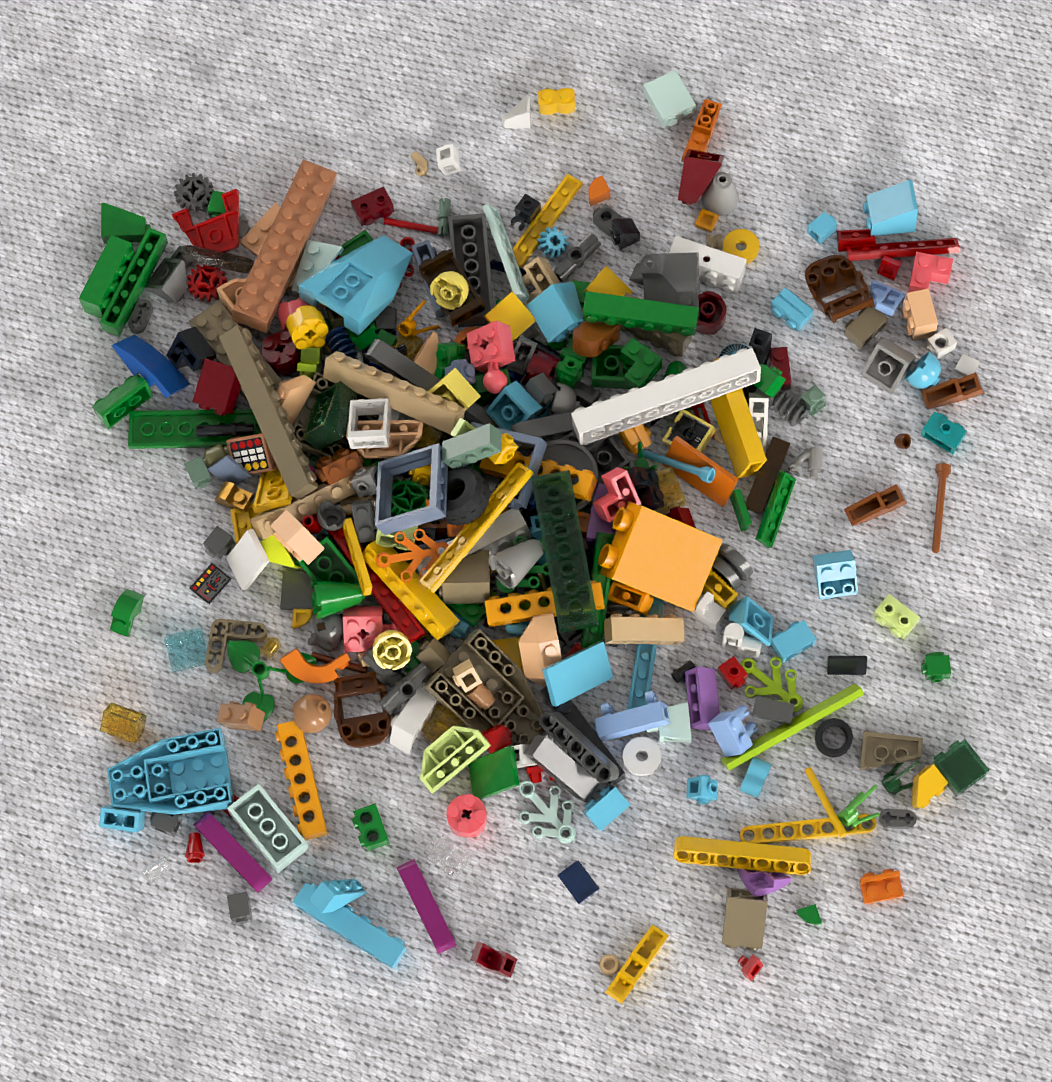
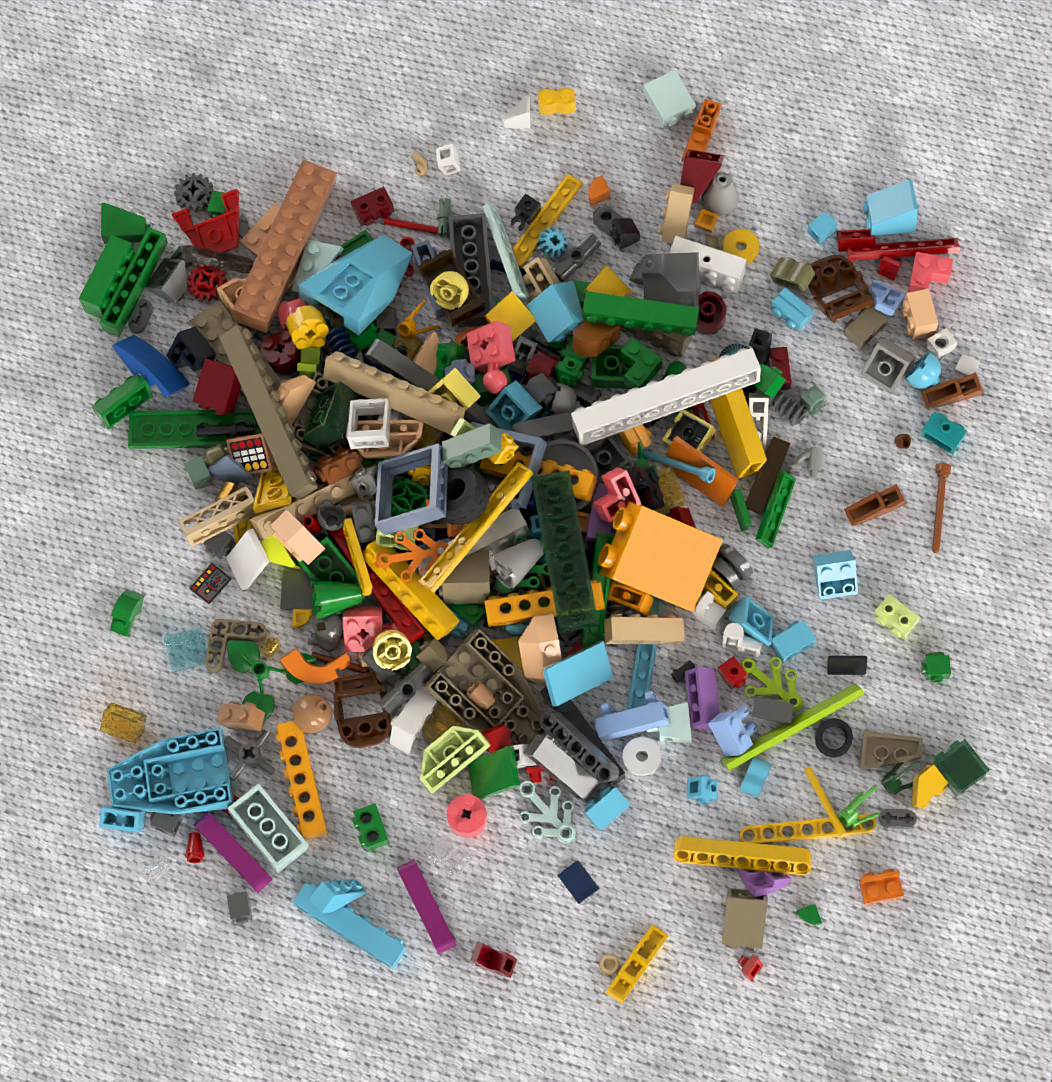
(221, 519): none -> tan fence
(249, 762): none -> dark grey bar
(466, 676): tan brick -> none
(677, 212): none -> tan brick
(792, 274): none -> olive brick

